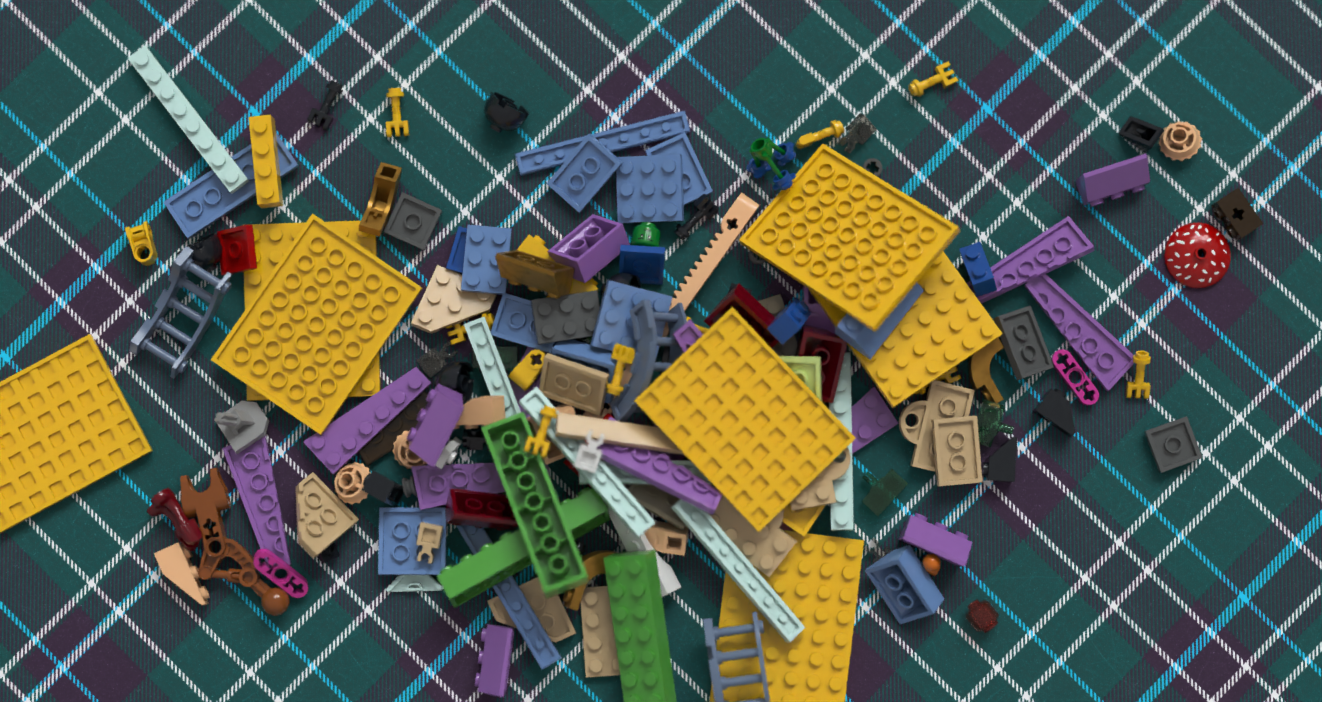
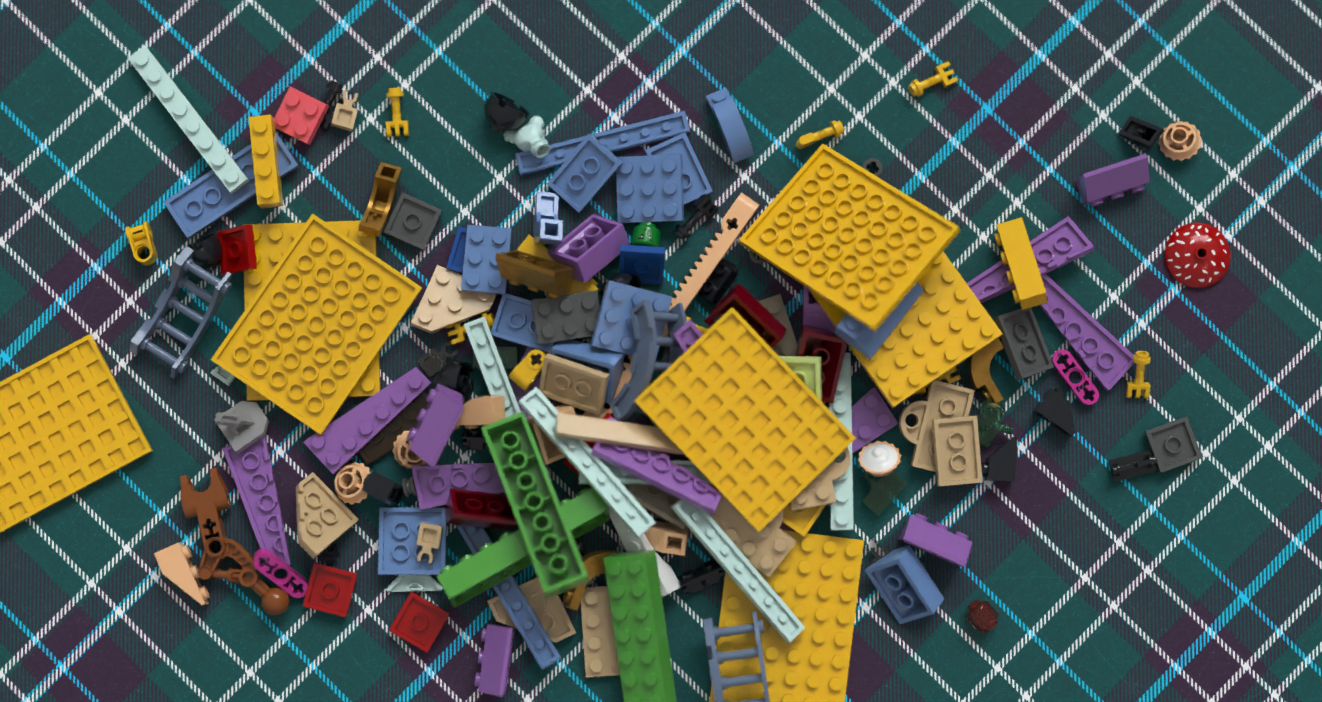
(186, 530): dark red piece -> none
(223, 375): none -> light aqua tile
(300, 115): none -> coral plate
(330, 589): none -> red plate
(345, 114): none -> tan plate
(419, 622): none -> red plate
(449, 453): white plate -> none
(530, 137): none -> light aqua animal
(546, 226): none -> medium blue arch
(548, 413): yellow hinge -> none
(589, 455): white plate -> none
(623, 355): yellow hinge -> none
(691, 579): none -> black hinge
(723, 274): none -> black hinge
(730, 124): none -> medium blue arch
(762, 151): plant -> none
(789, 320): blue brick -> none
(859, 131): clear smoke plate -> none
(879, 458): none -> white piece
(932, 564): orange bar -> none
(978, 269): blue brick -> none
(1021, 263): none -> yellow brick
(1132, 465): none -> black hinge
(1244, 223): dark brown brick -> none

